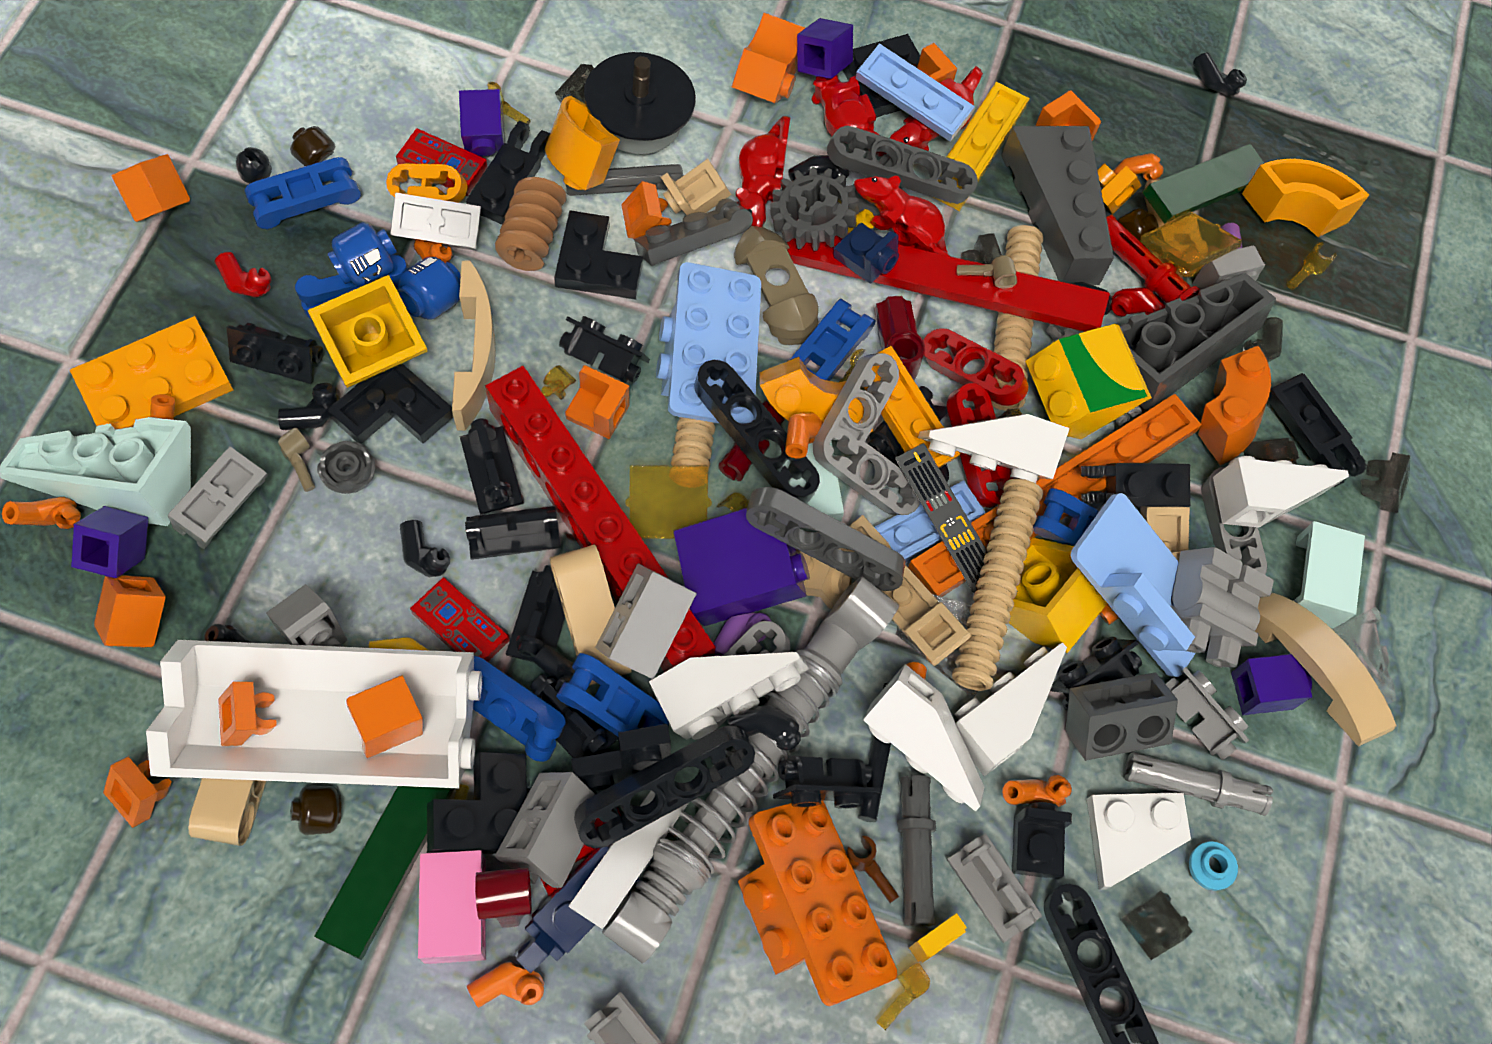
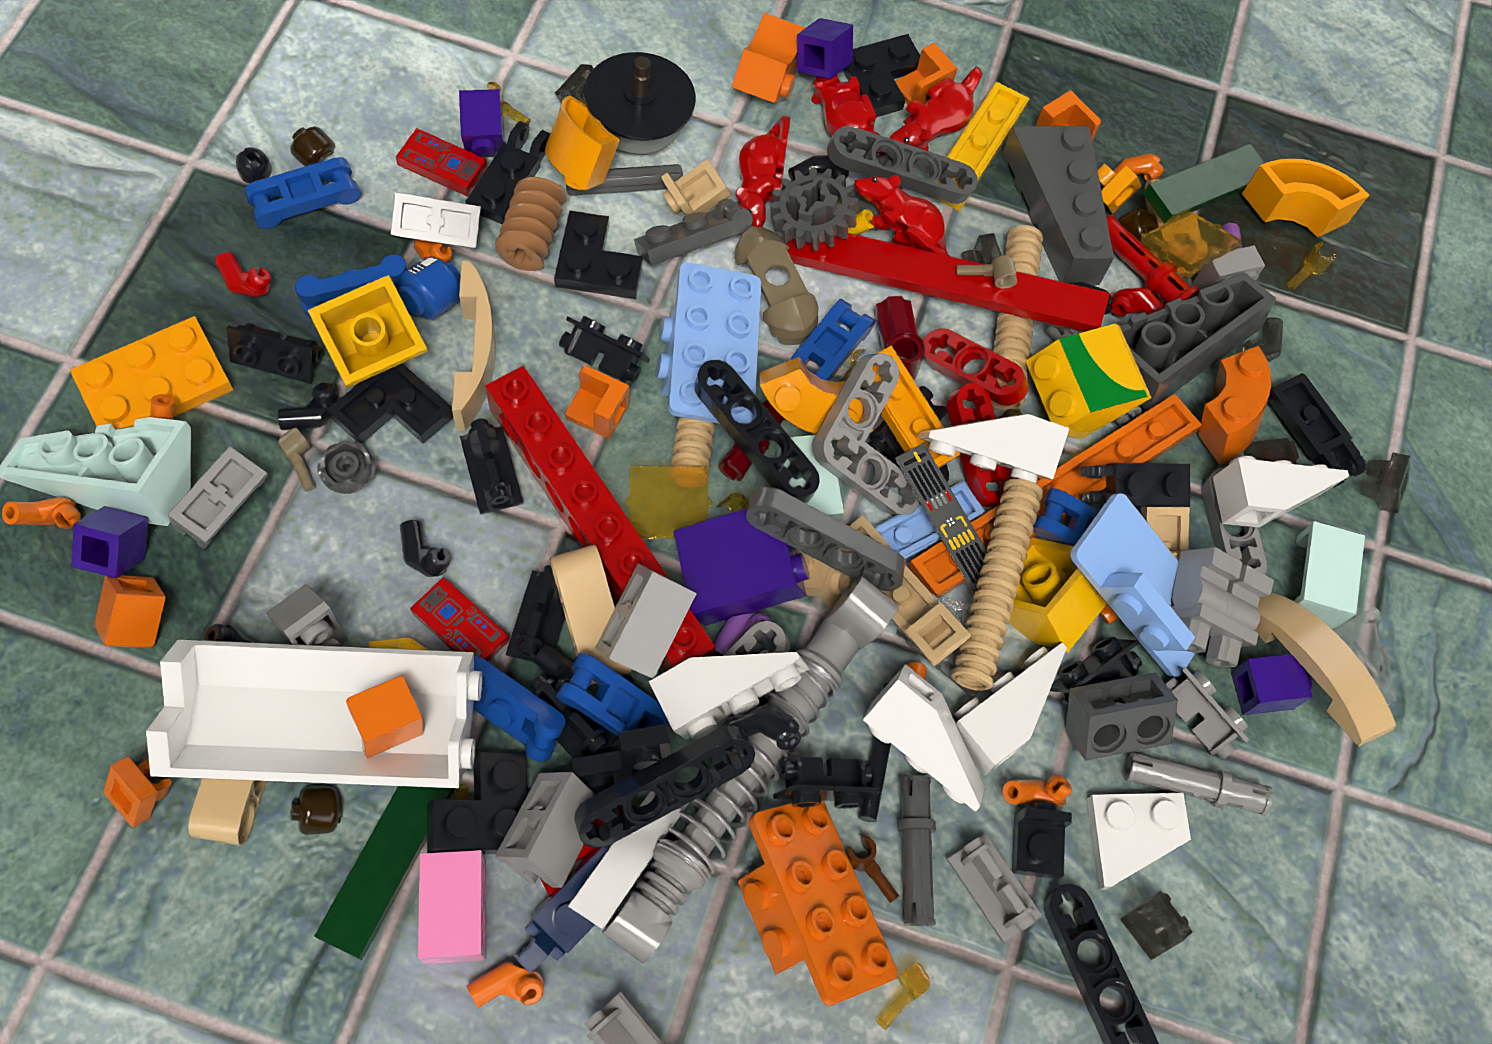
(151, 187): orange panel -> none
(239, 716): orange tile -> none
(362, 254): blue head -> none
(426, 175): light orange beam -> none
(503, 895): dark red piece -> none
(512, 532): black hinge -> none
(557, 381): clear yellow hand -> none
(643, 210): orange tile -> none
(800, 433): orange arm -> none
(868, 252): dark blue bracket -> none
(915, 92): light blue tile -> none
(938, 938): yellow tile -> none
(1202, 872): medium azure plate -> none
(1217, 80): black arm -> none

